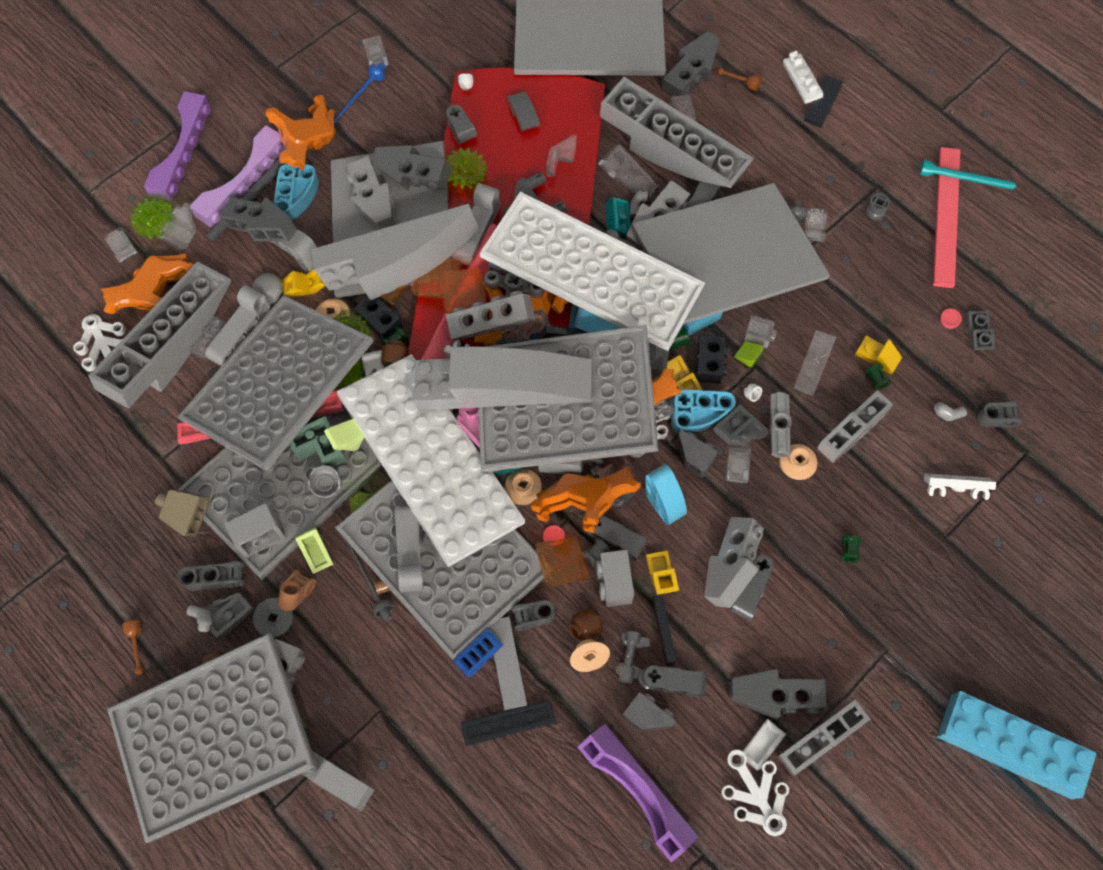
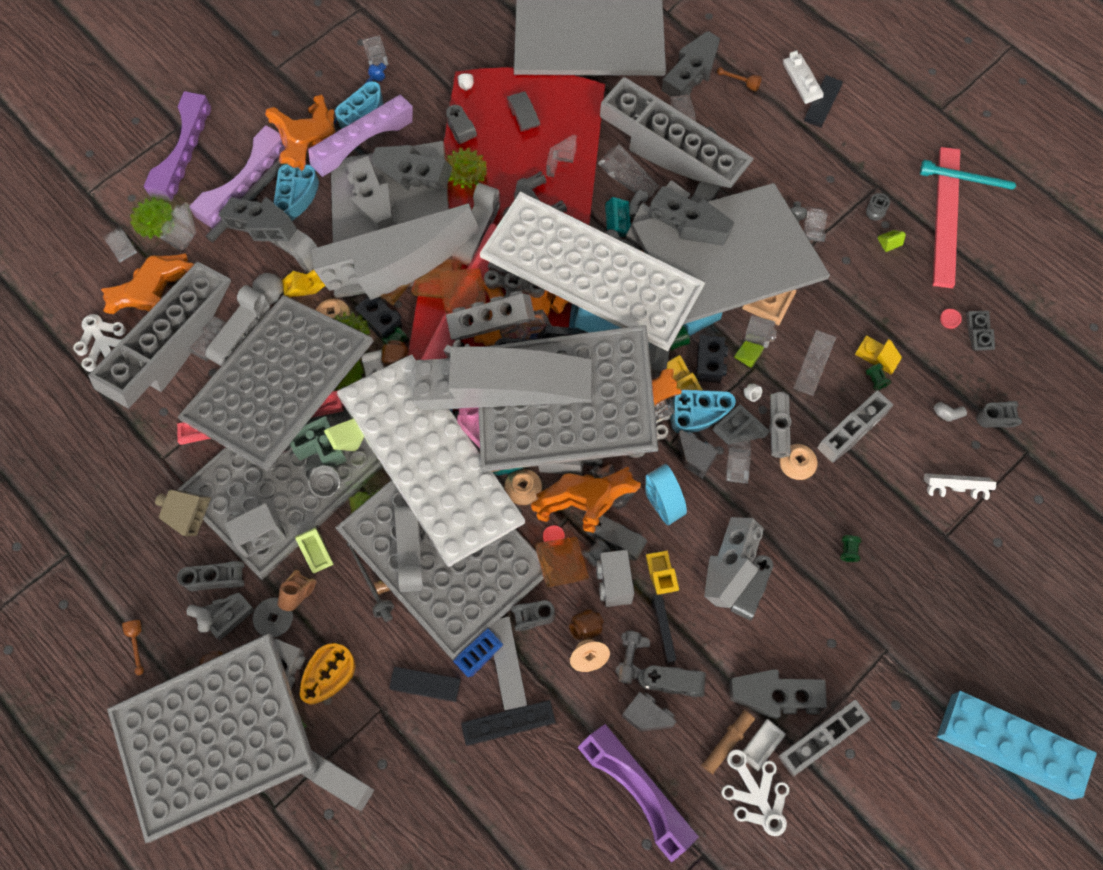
(318, 663): none -> light orange piece
(333, 150): none -> lavender arch
(359, 104): none -> medium azure beam
(425, 684): none -> black tile
(695, 221): none -> dark grey brick
(727, 743): none -> medium nougat pin
(772, 307): none -> light nougat tile
(891, 239): none -> lime slope

